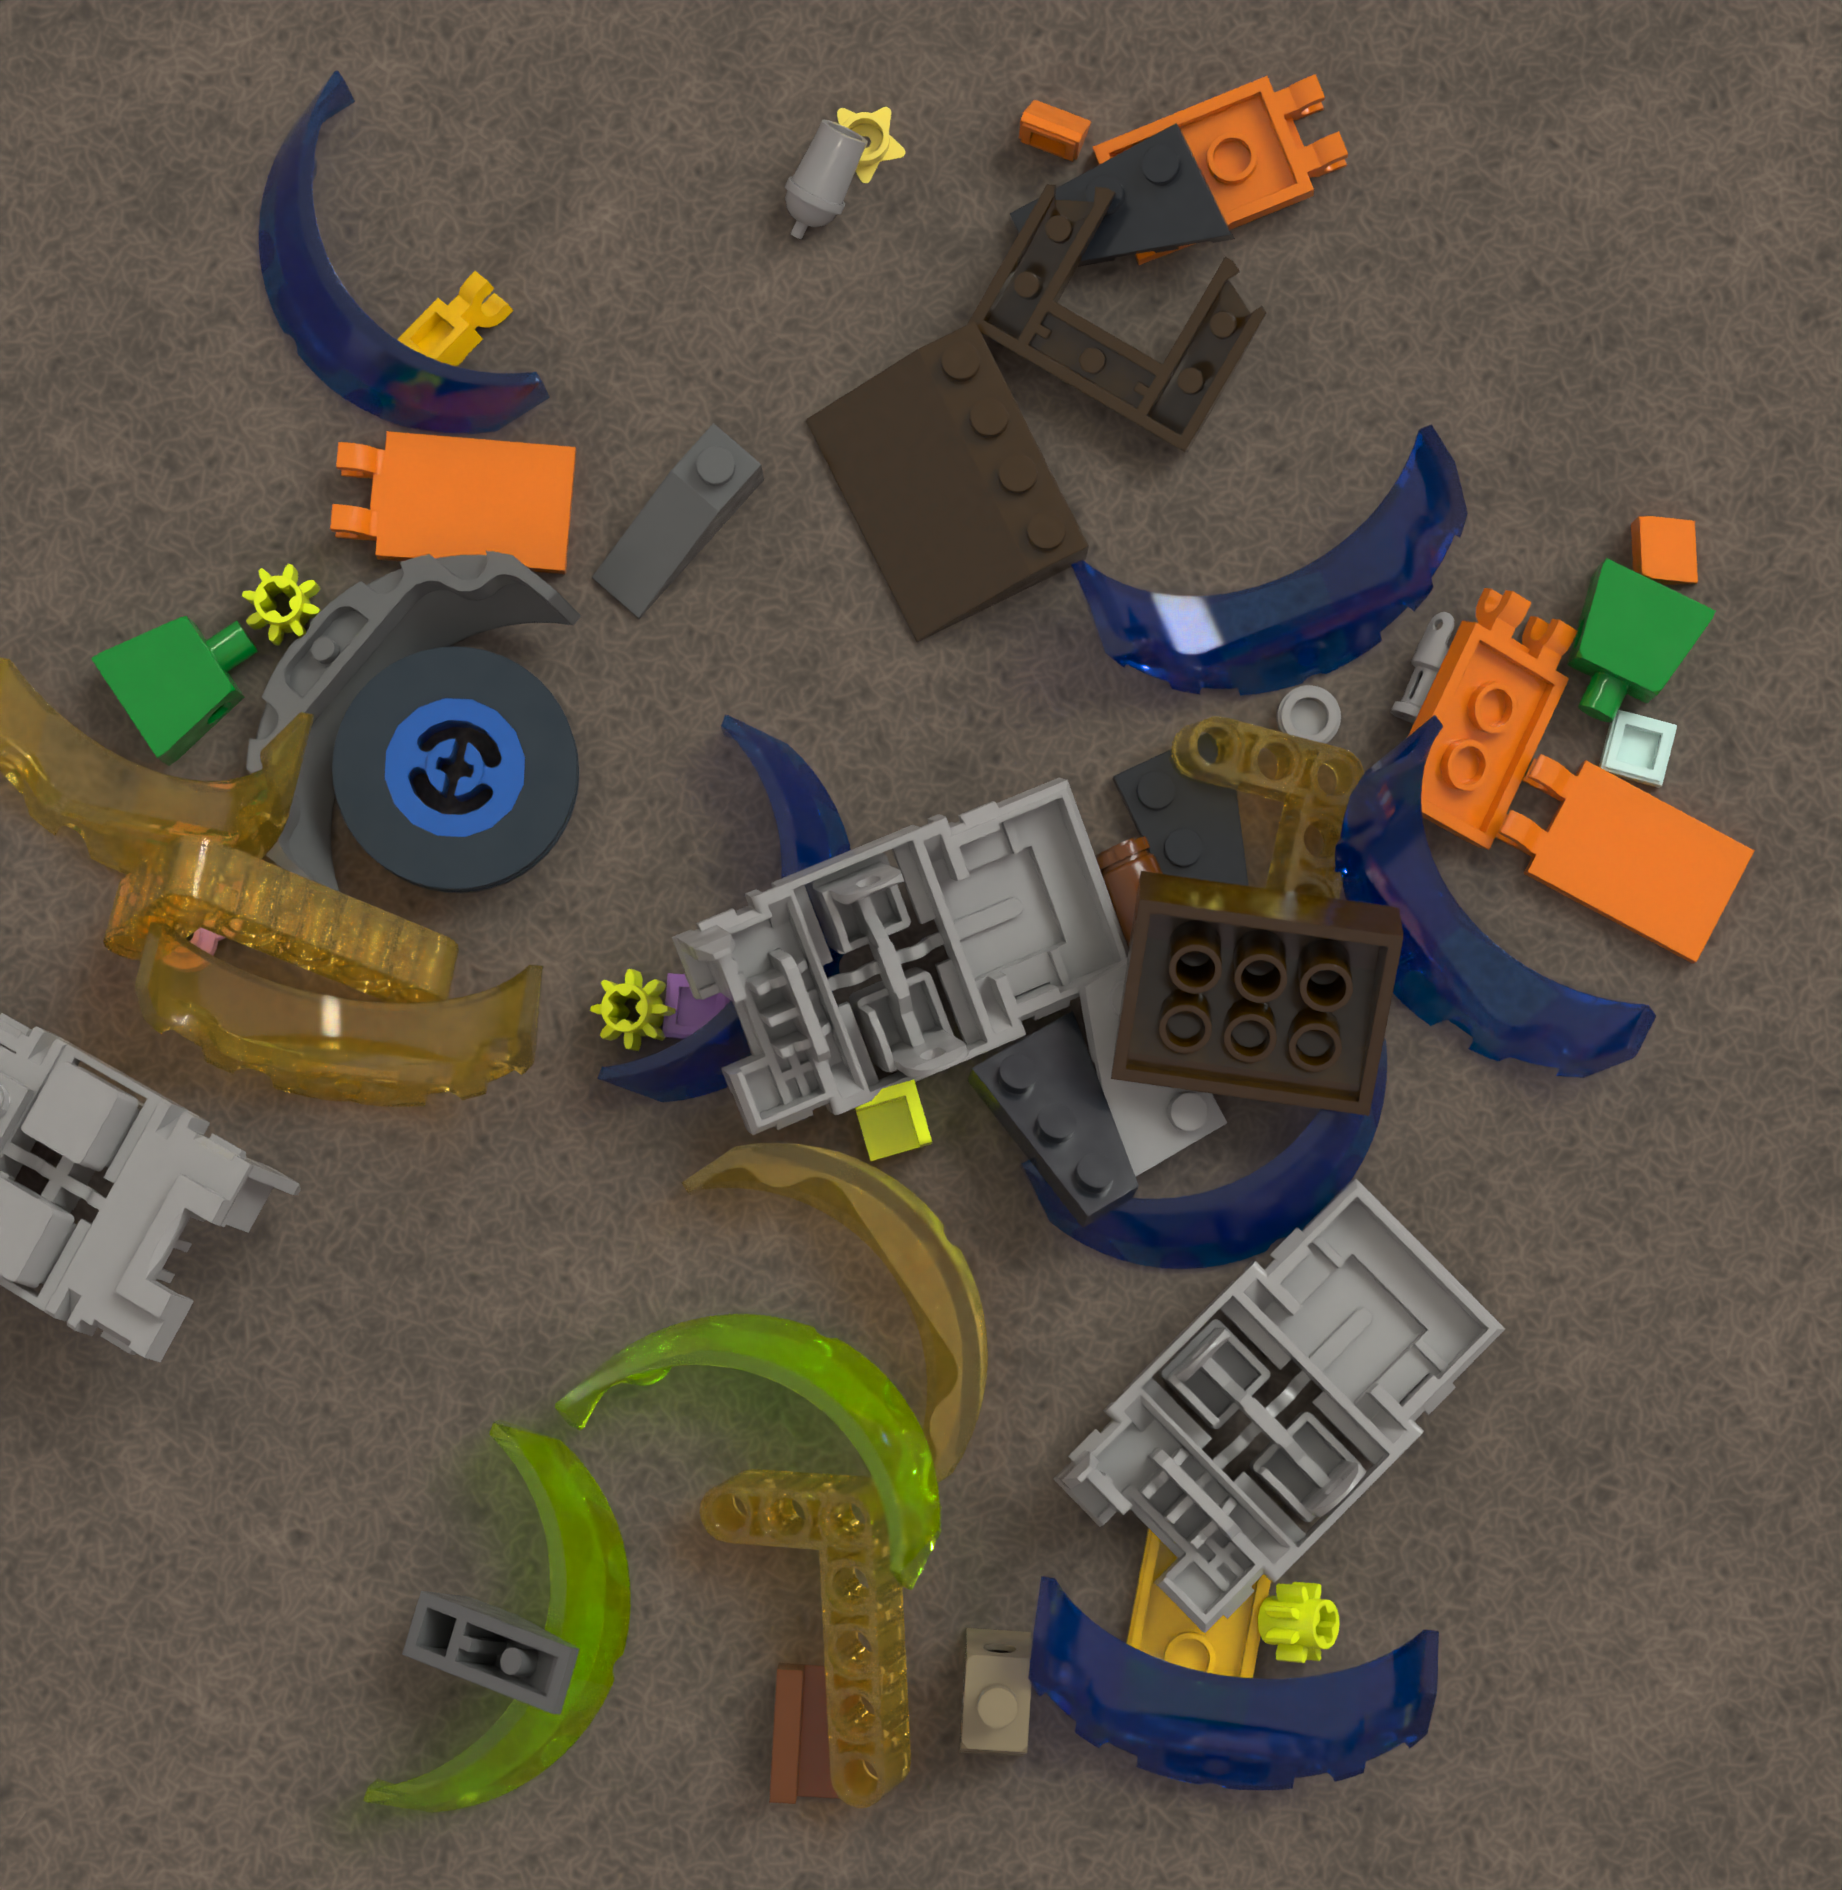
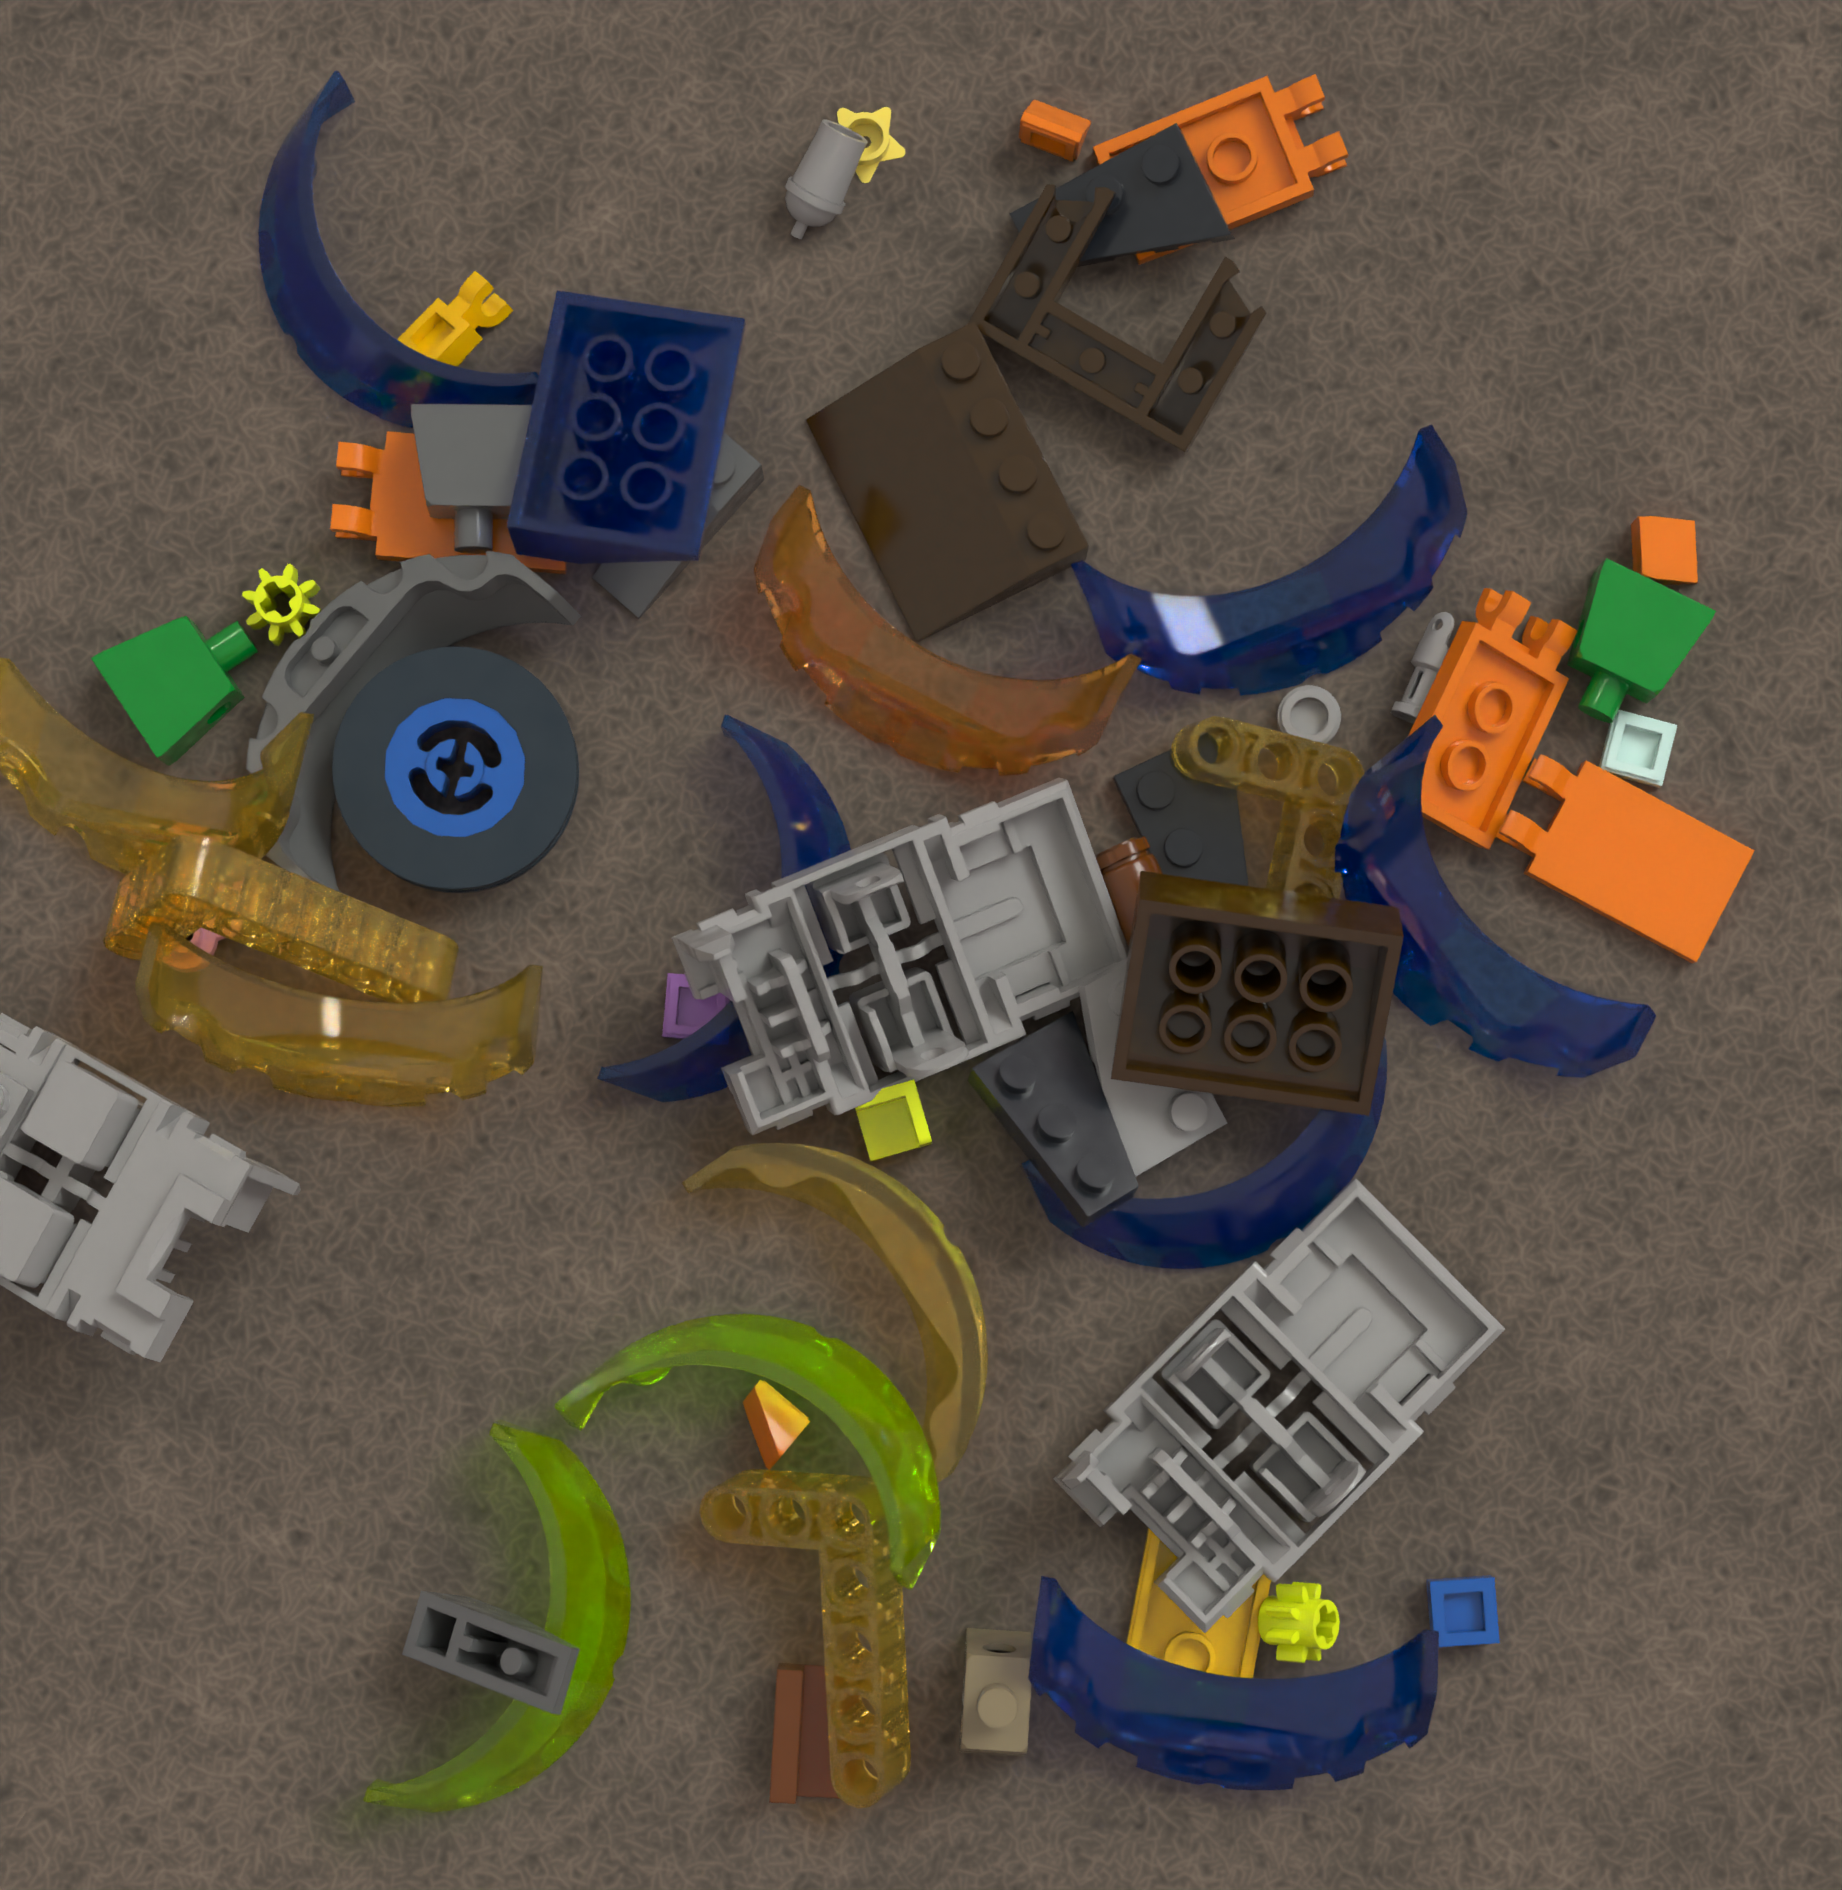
(470, 465): none -> dark grey torso
(624, 432): none -> clear blue slope
(649, 1007): neon yellow gear -> none
(773, 1421): none -> orange slope
(904, 691): none -> clear orange windscreen
(1463, 1610): none -> blue plate

